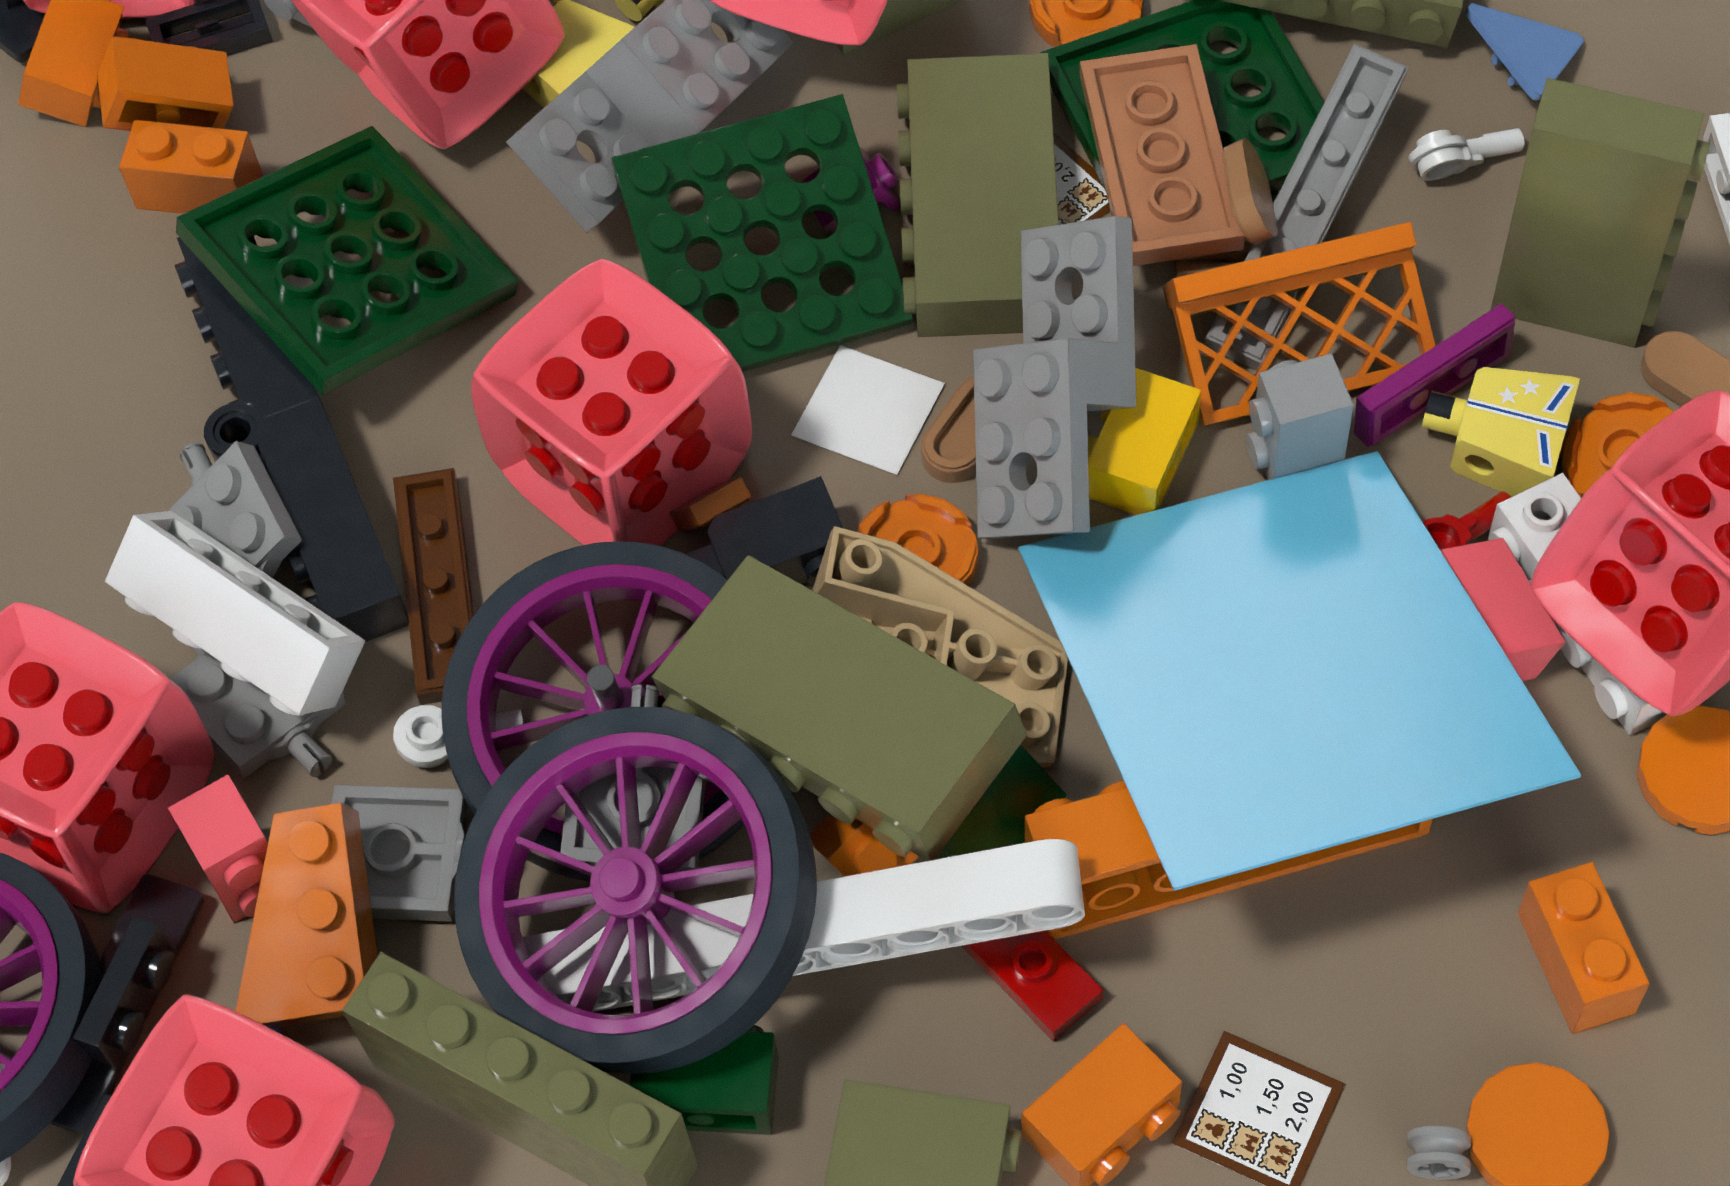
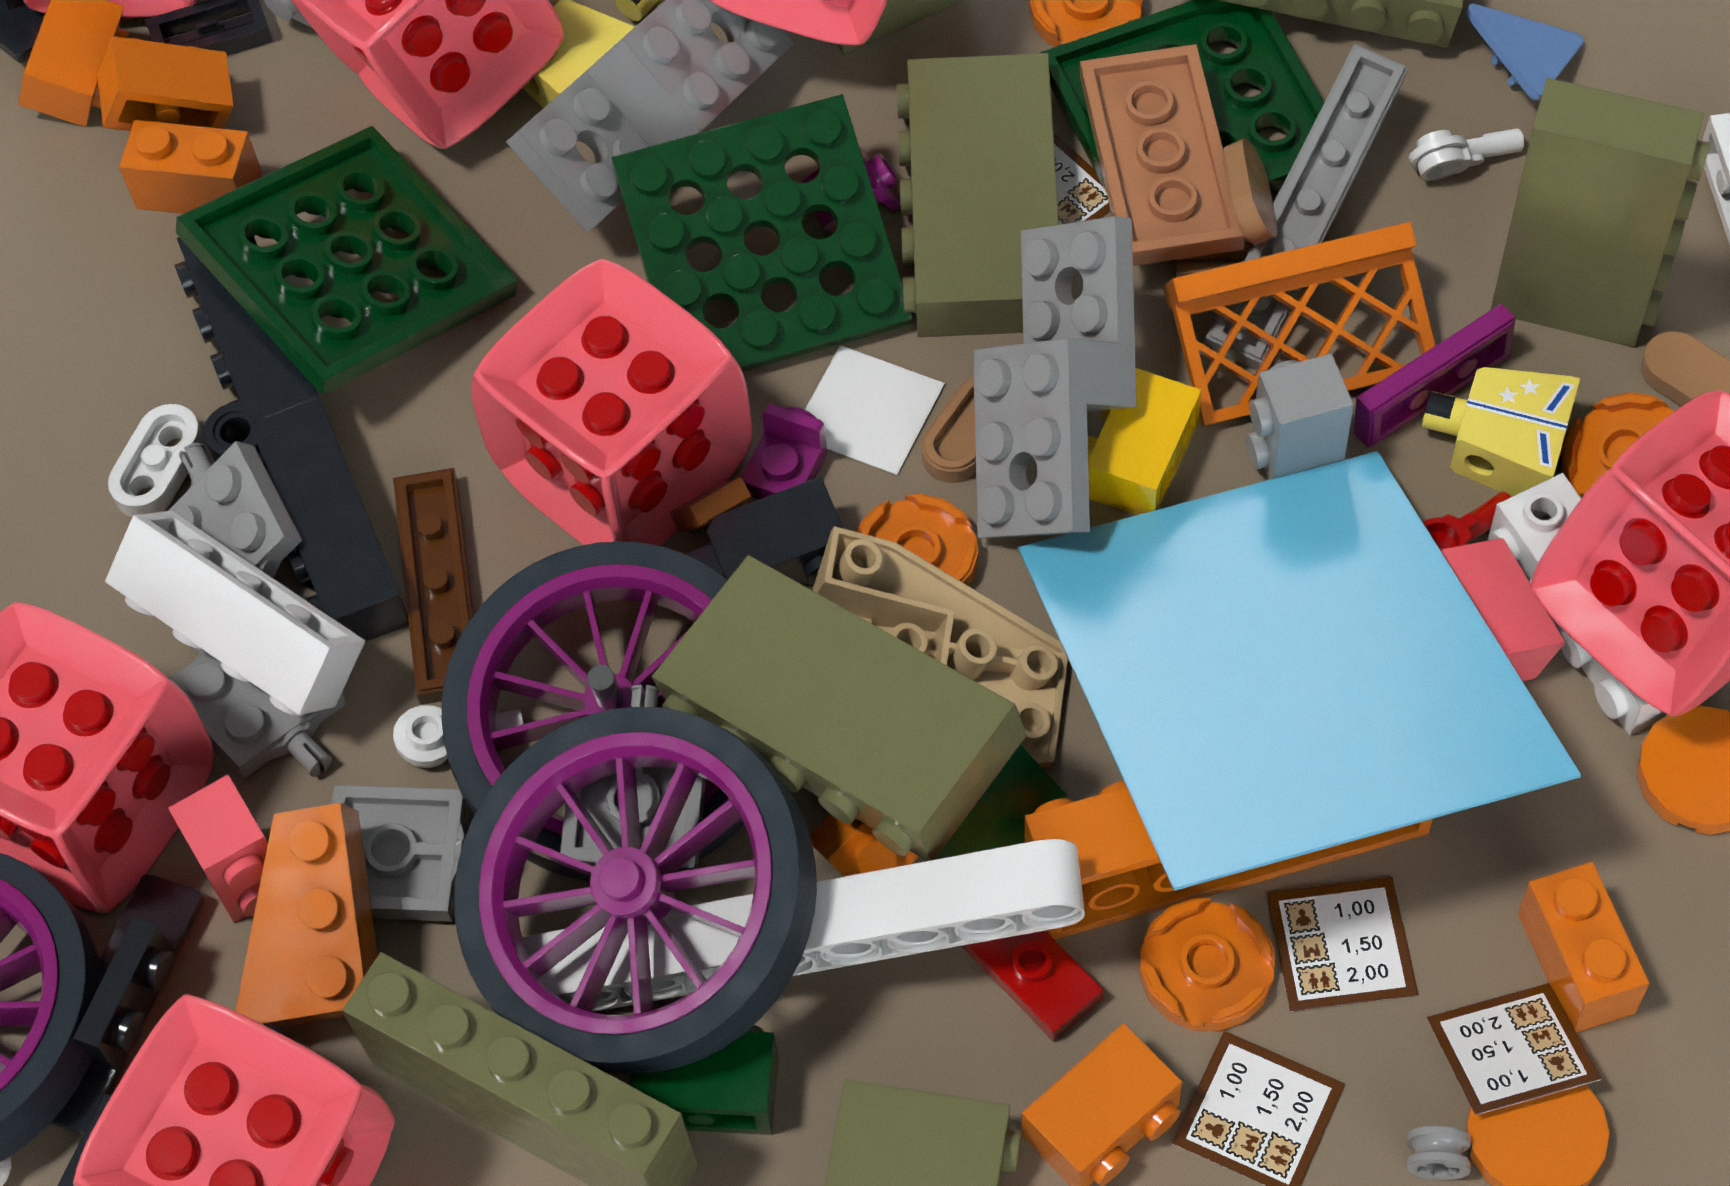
(150, 463): none -> white plate
(787, 451): none -> magenta bracket
(1207, 964): none -> orange tile
(1341, 944): none -> sticker
(1513, 1049): none -> sticker

